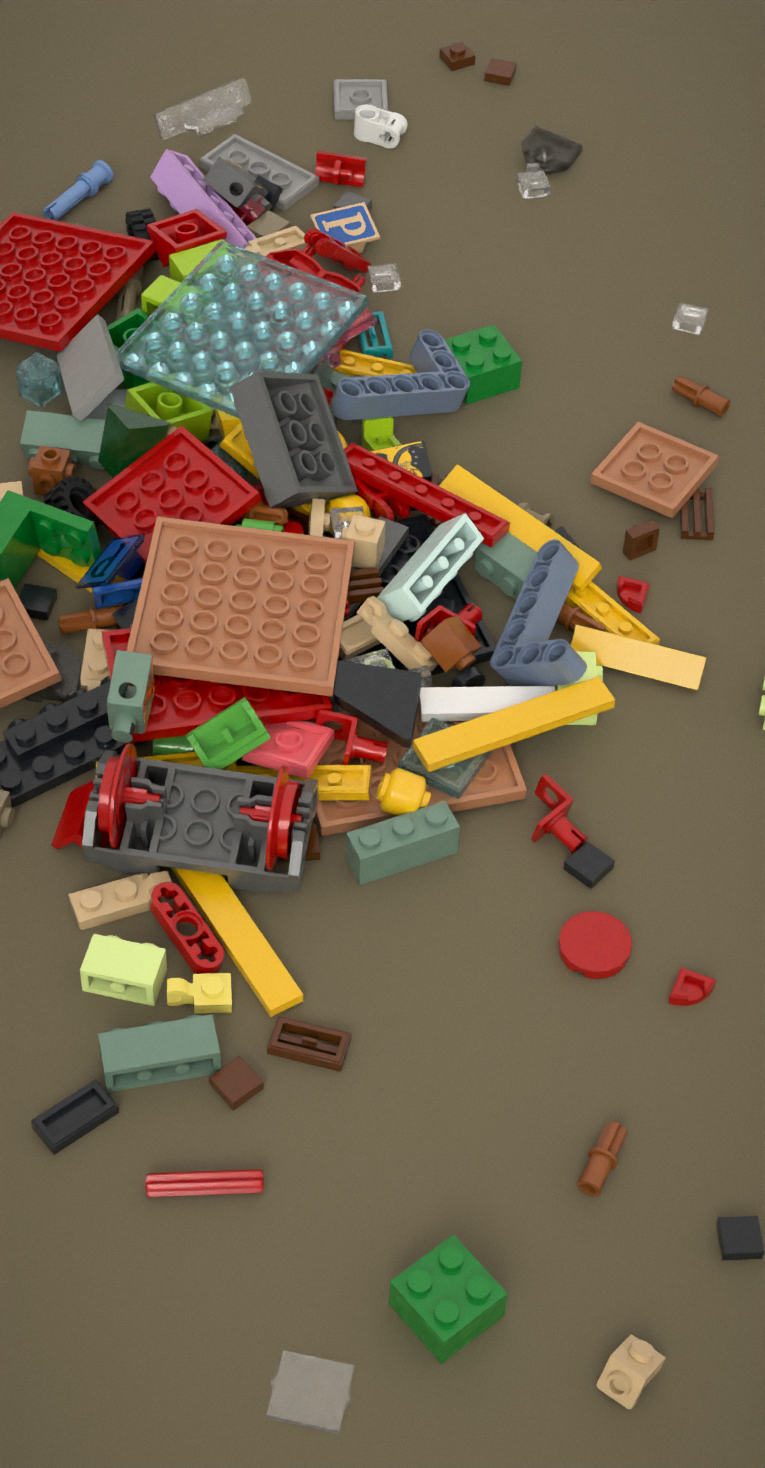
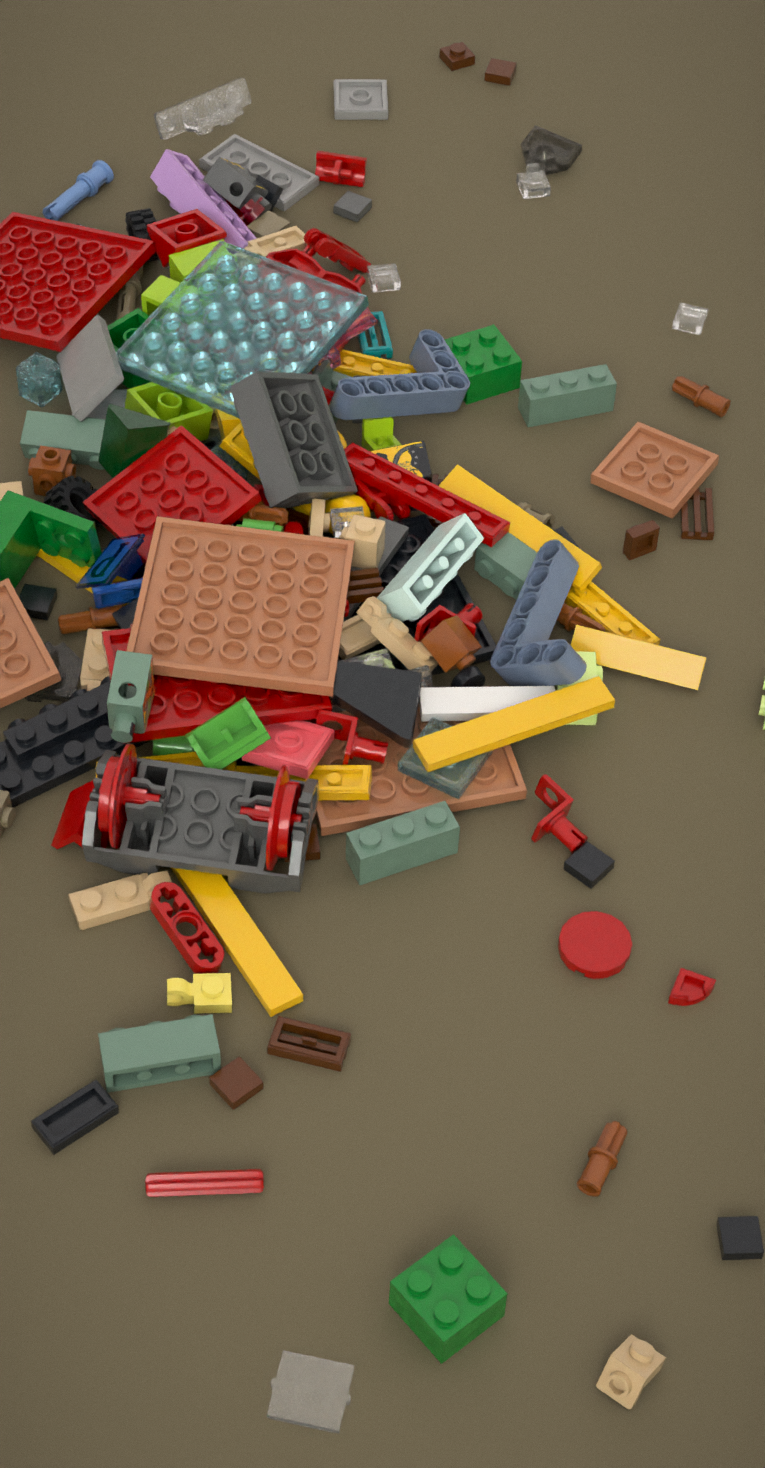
(123, 969): yellowish green brick -> none
(348, 224): piece -> none
(375, 126): white piece -> none
(402, 792): yellow head -> none
(567, 395): none -> sand green brick
(632, 593): red tile -> none

